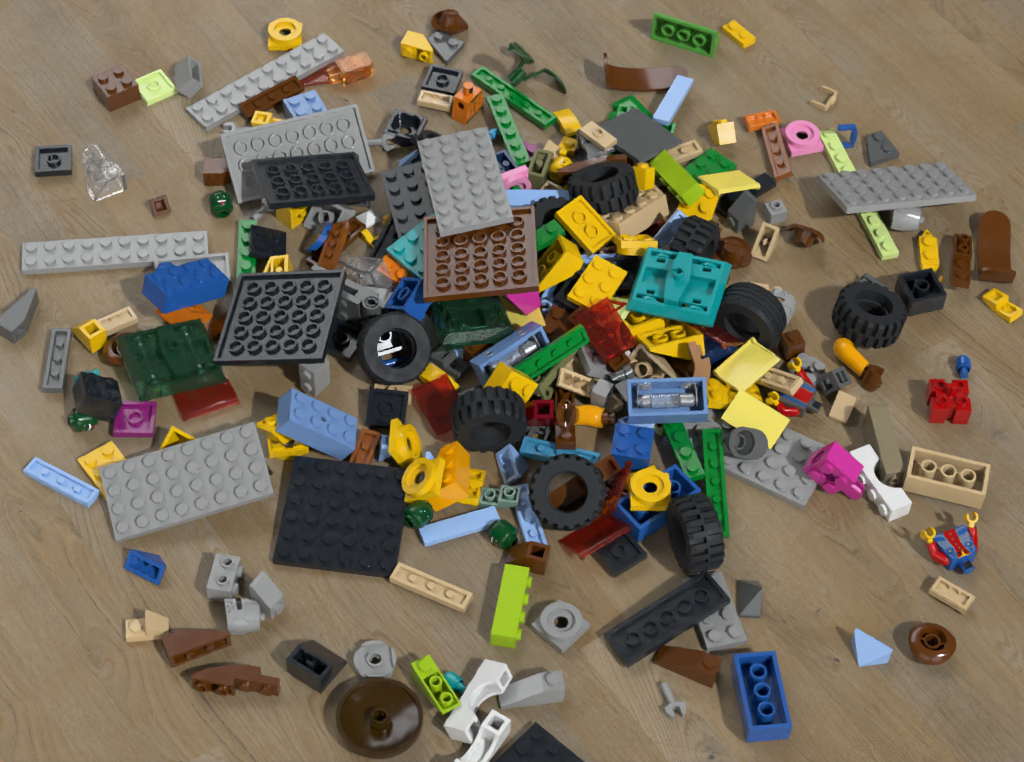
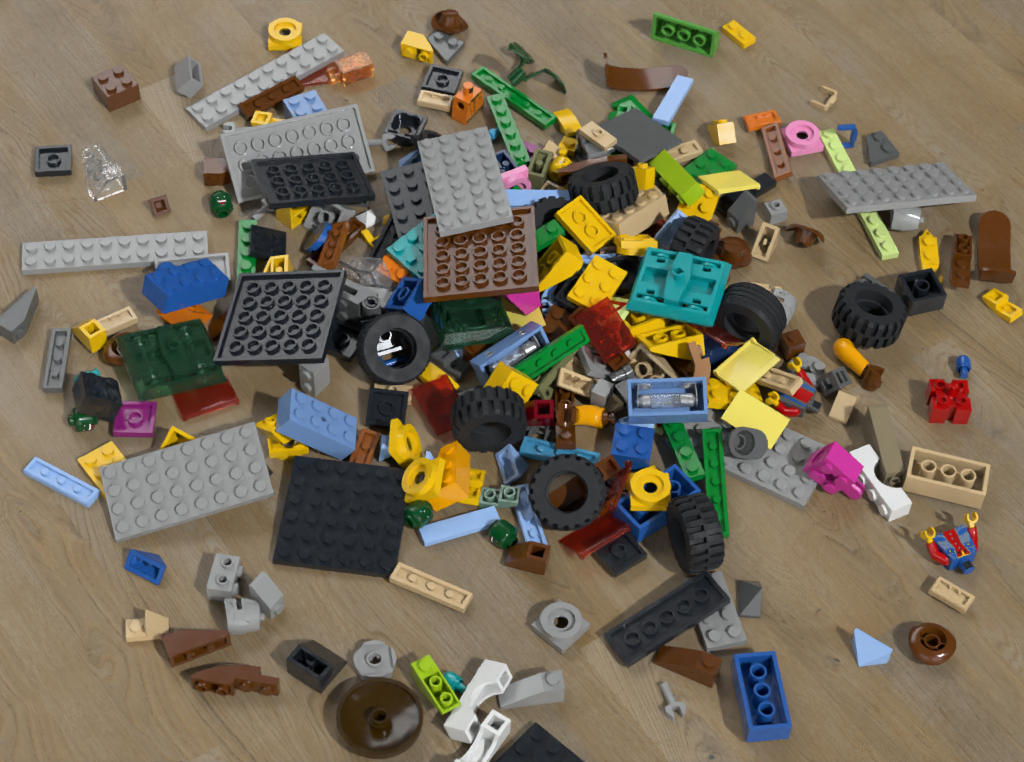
(155, 87): yellowish green tile -> none
(510, 605): lime brick -> none

